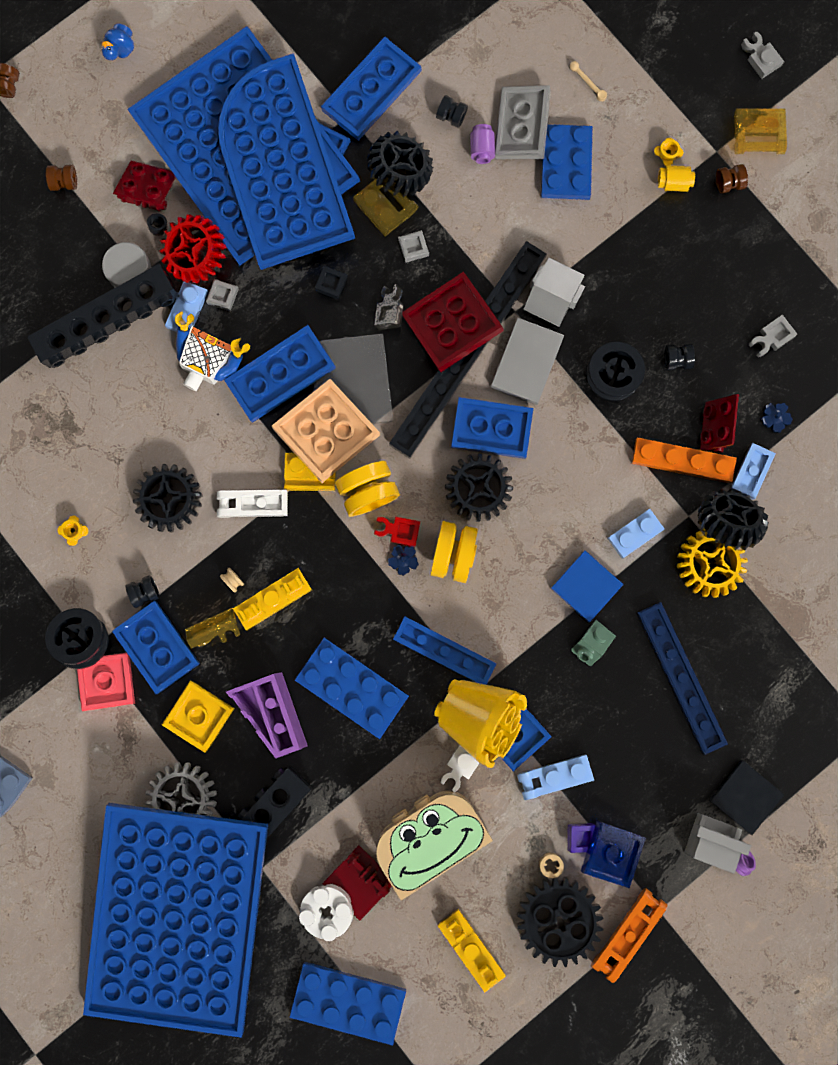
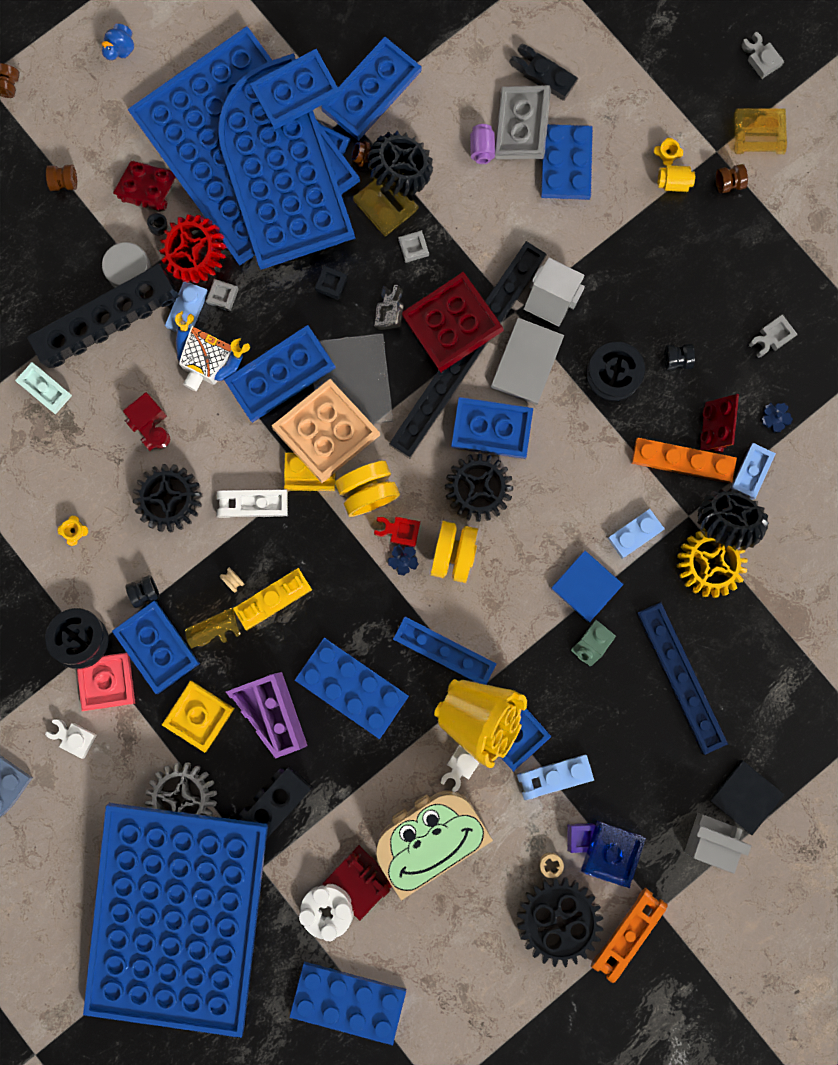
(43, 388): none -> light aqua plate
(74, 740): none -> white plate
(144, 416): none -> dark red brick
(295, 89): none -> blue plate
(360, 153): none -> reddish brown plate
(451, 111): black wheel -> none
(471, 950): yellow plate -> none
(544, 72): none -> black hinge
(601, 94): tan hinge -> none
(746, 864): medium lavender plate -> none

